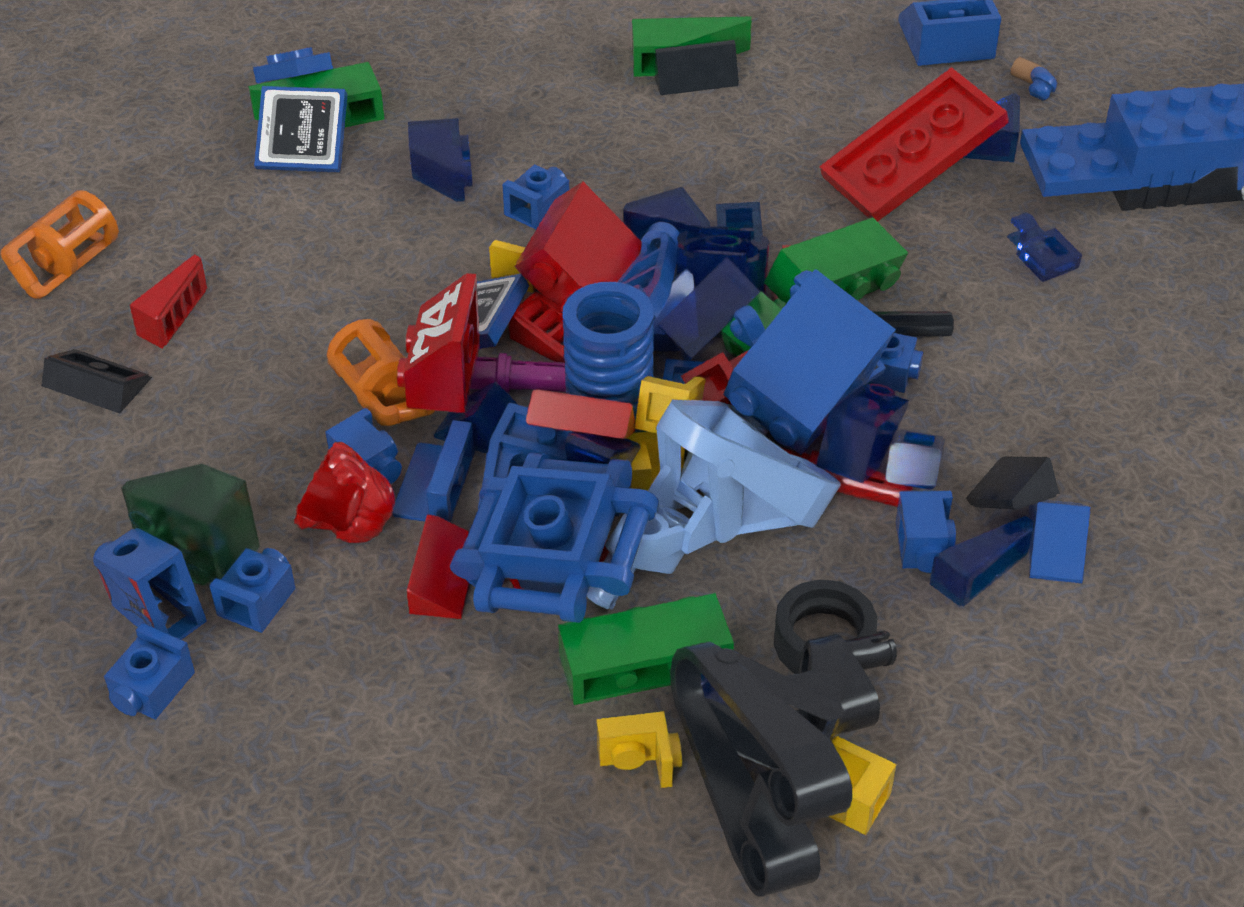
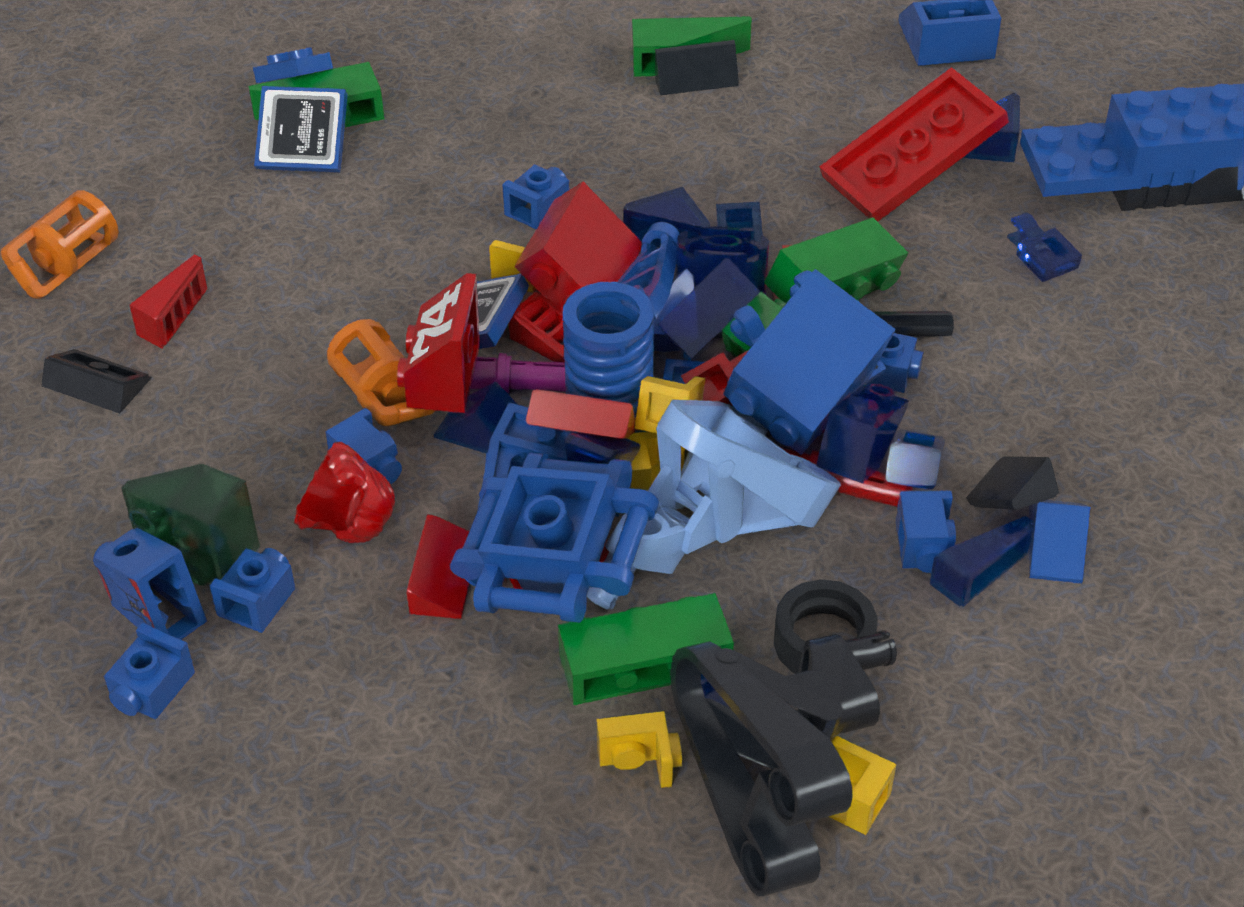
(436, 476): blue panel -> none
(440, 156): clear blue slope -> none
(1040, 78): blue arm -> none

